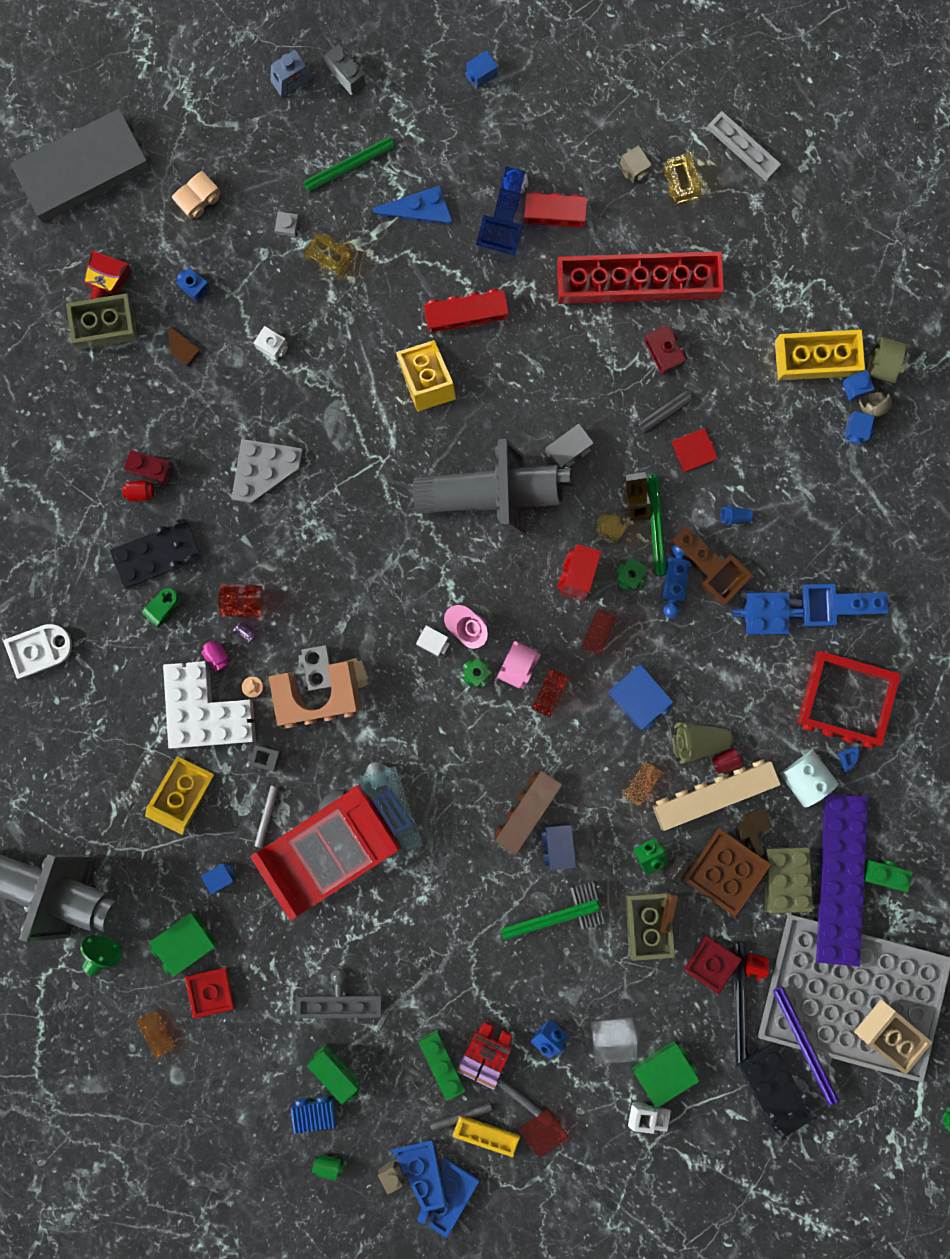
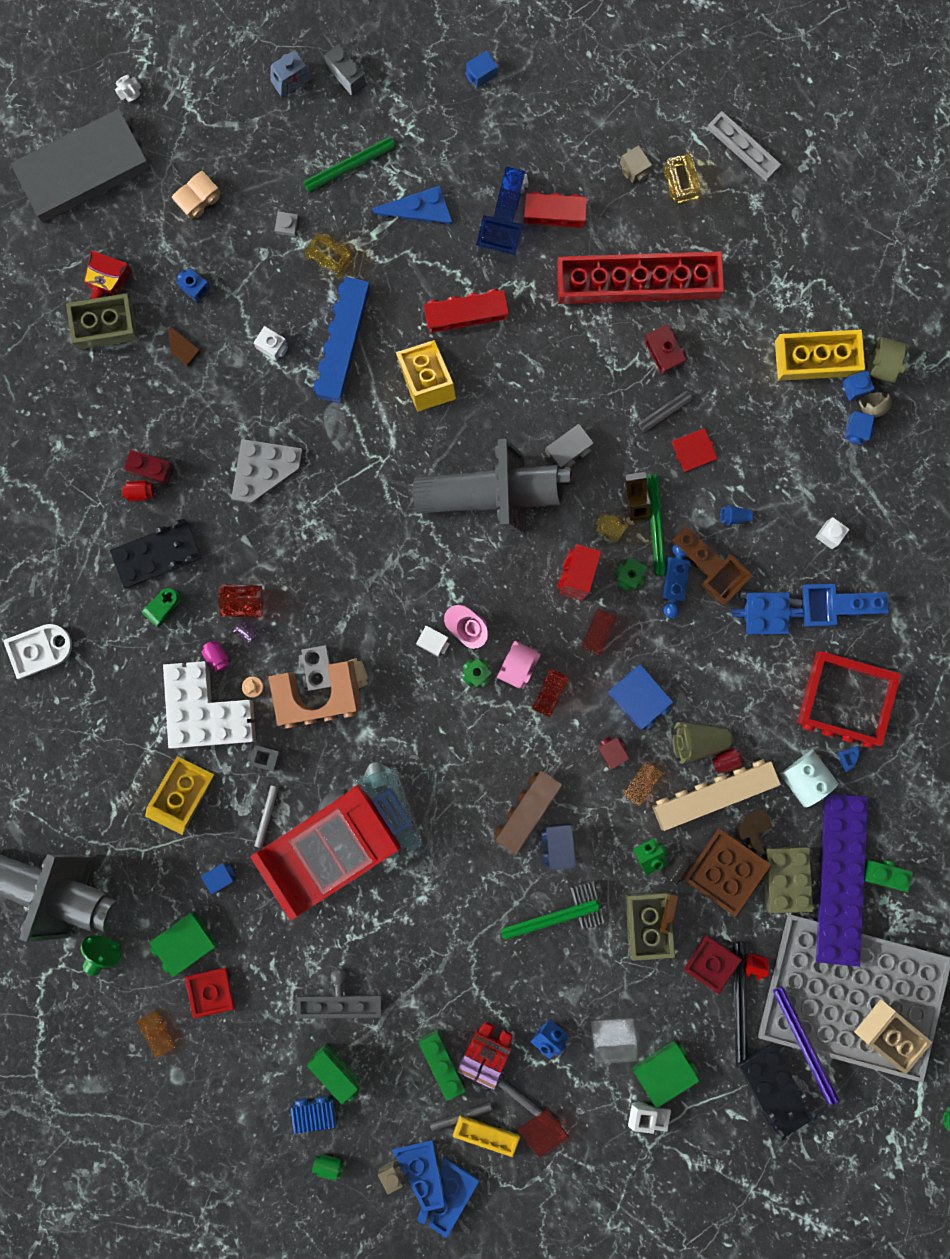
(128, 88): none -> white gear
(342, 340): none -> blue brick
(613, 751): none -> dark red brick
(832, 533): none -> white brick

